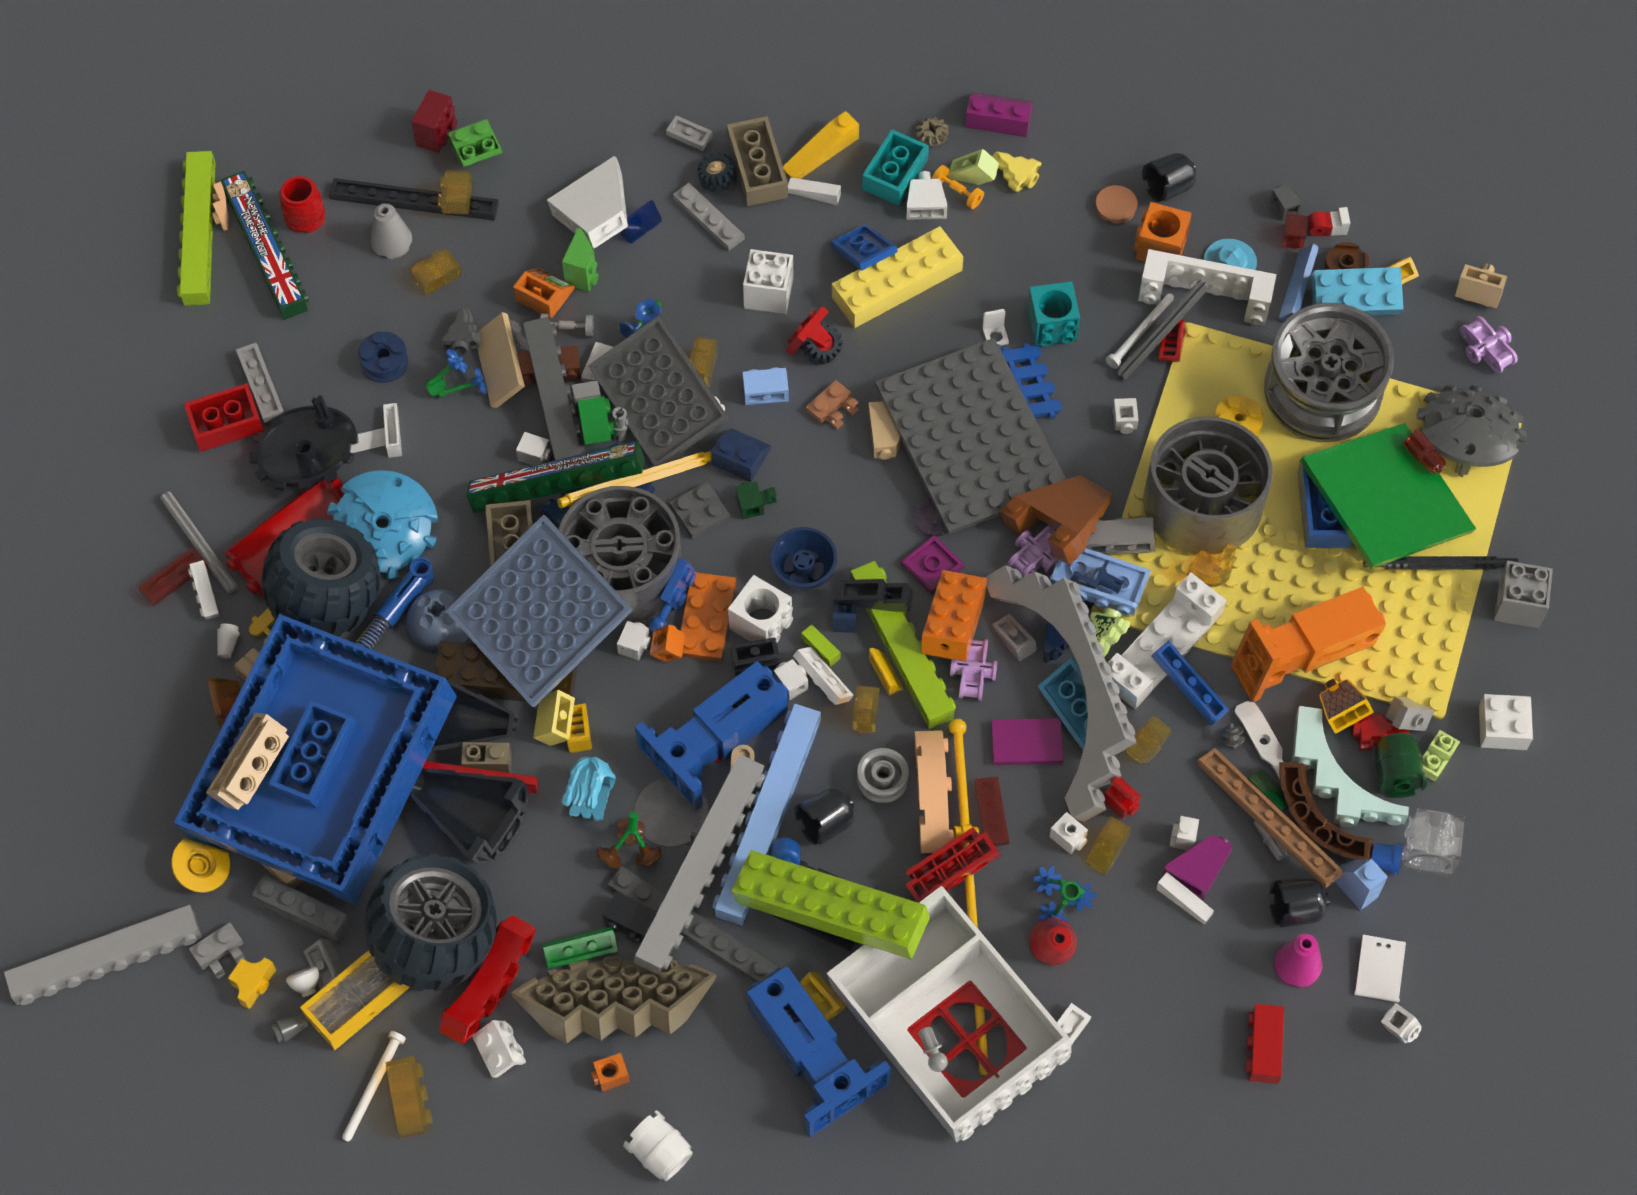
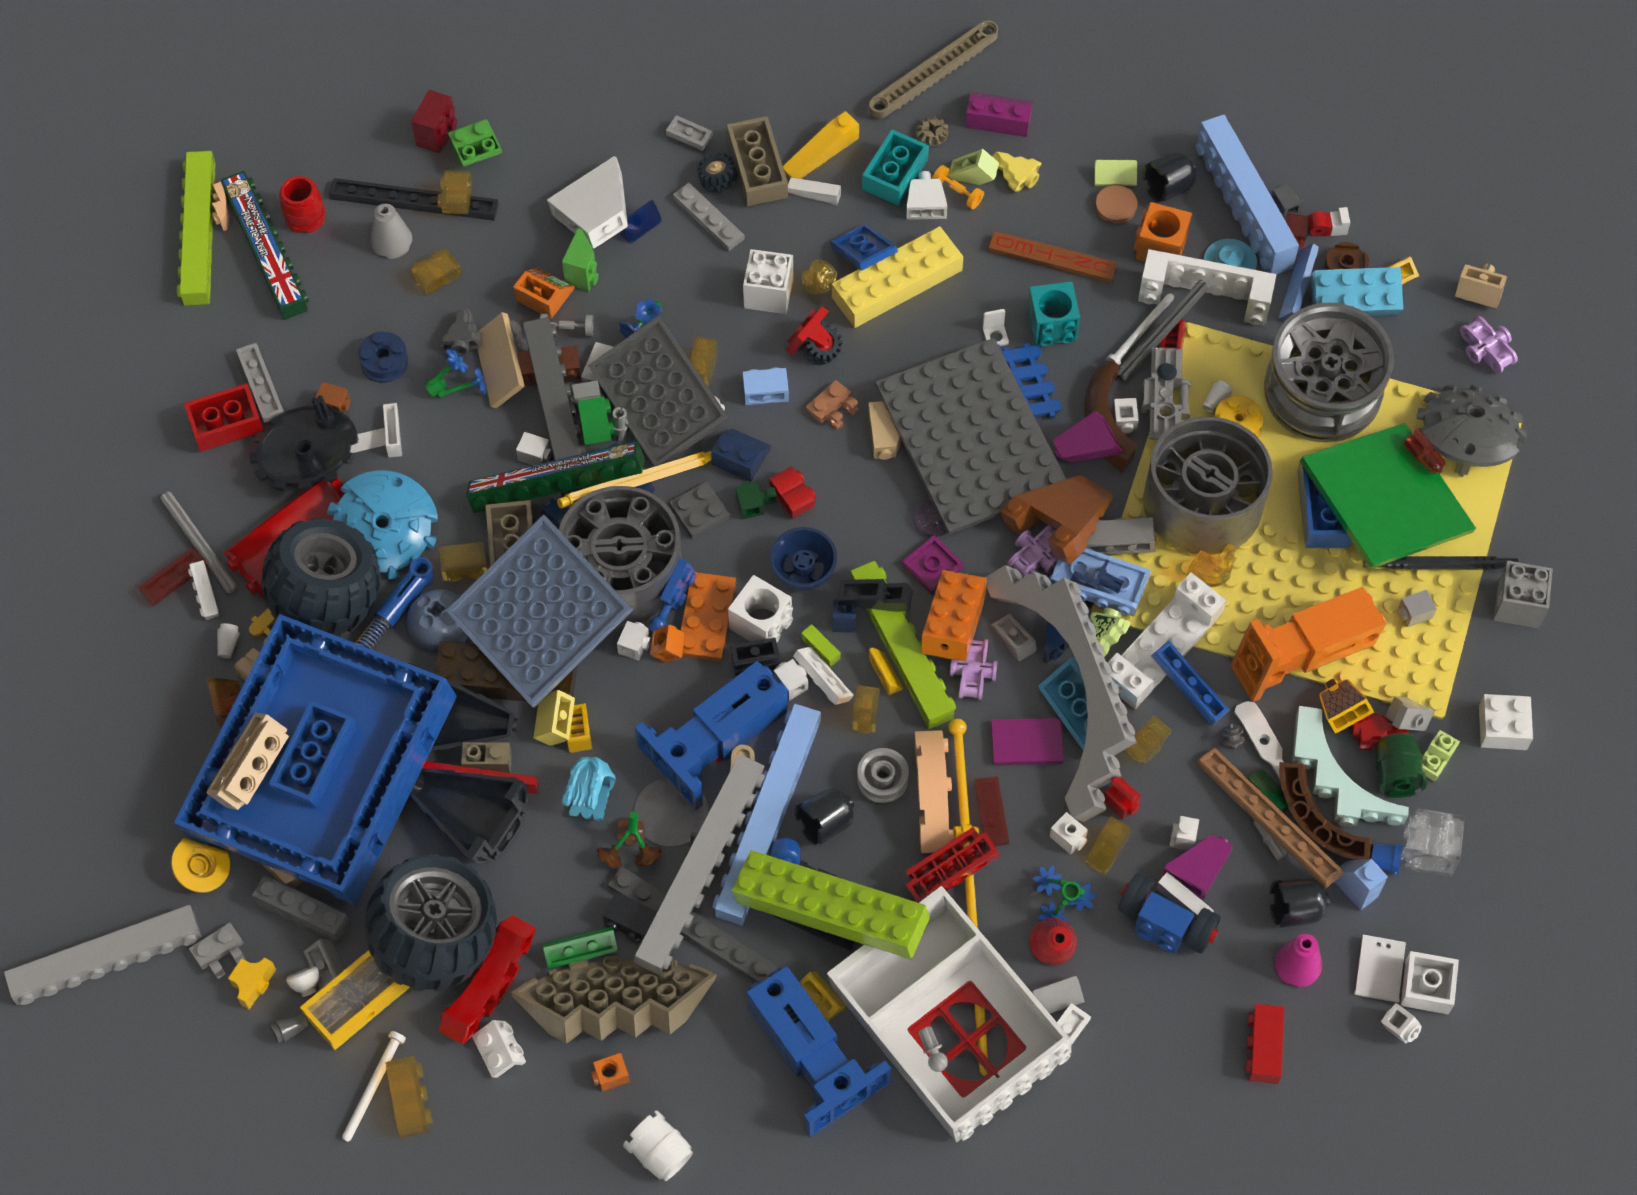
(335, 397): none -> dark orange brick
(463, 561): none -> clear yellow brick
(792, 492): none -> red brick
(819, 277): none -> clear yellow hair
(933, 69): none -> dark tan gear
(1052, 257): none -> dark orange tile
(1060, 995): none -> light grey slope
(1087, 440): none -> magenta slope
(1097, 400): none -> reddish brown brick
(1115, 172): none -> yellowish green slope
(1158, 391): none -> light grey piece
(1164, 920): none -> brick
(1217, 393): none -> white cone
(1246, 195): none -> light blue brick
(1416, 608): none -> light grey brick
(1429, 982): none -> white brick

